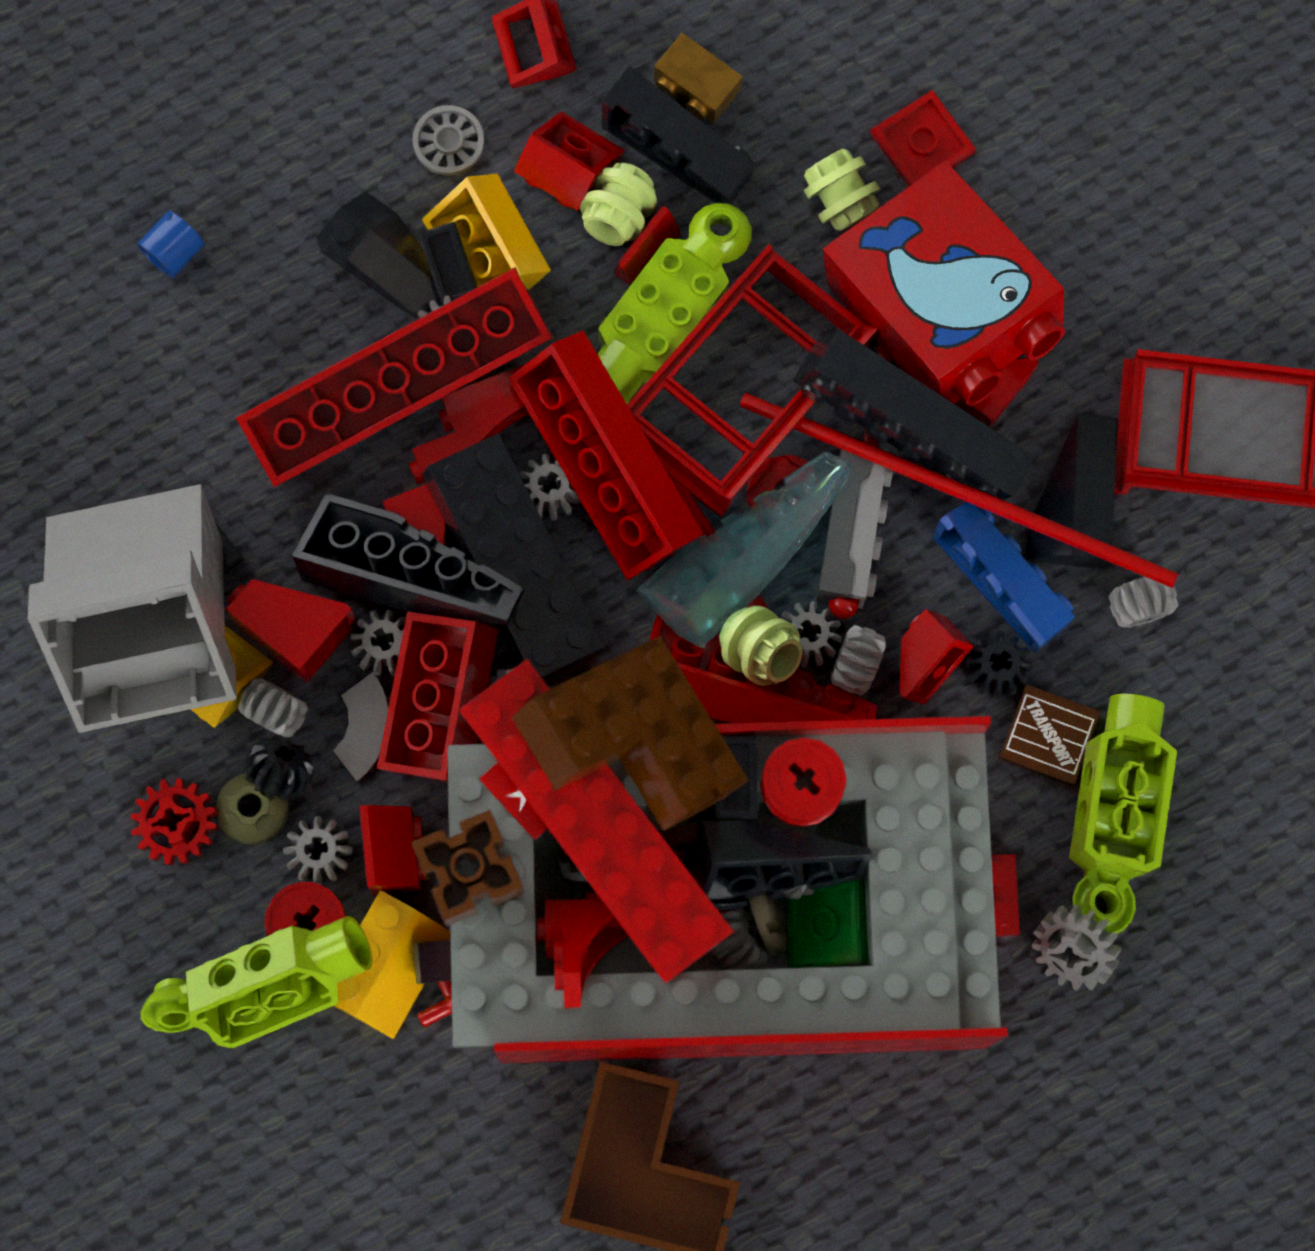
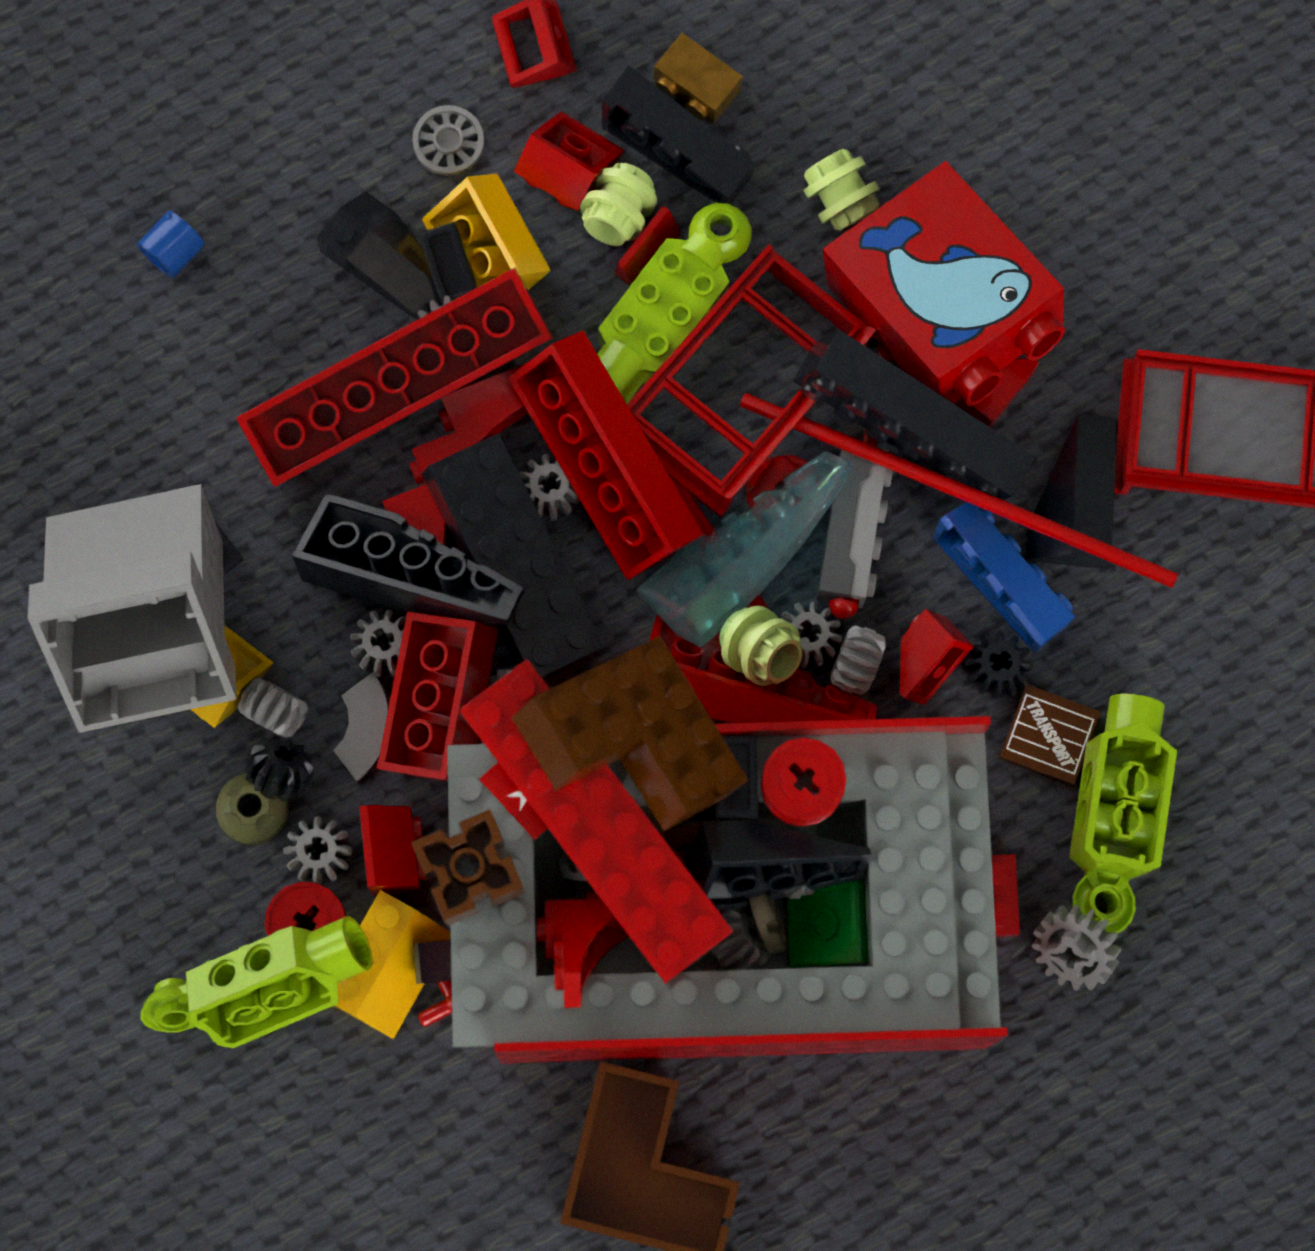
(170, 805): red gear -> none
(291, 624): red slope -> none
(922, 138): red tile -> none
(1142, 602): light grey gear -> none

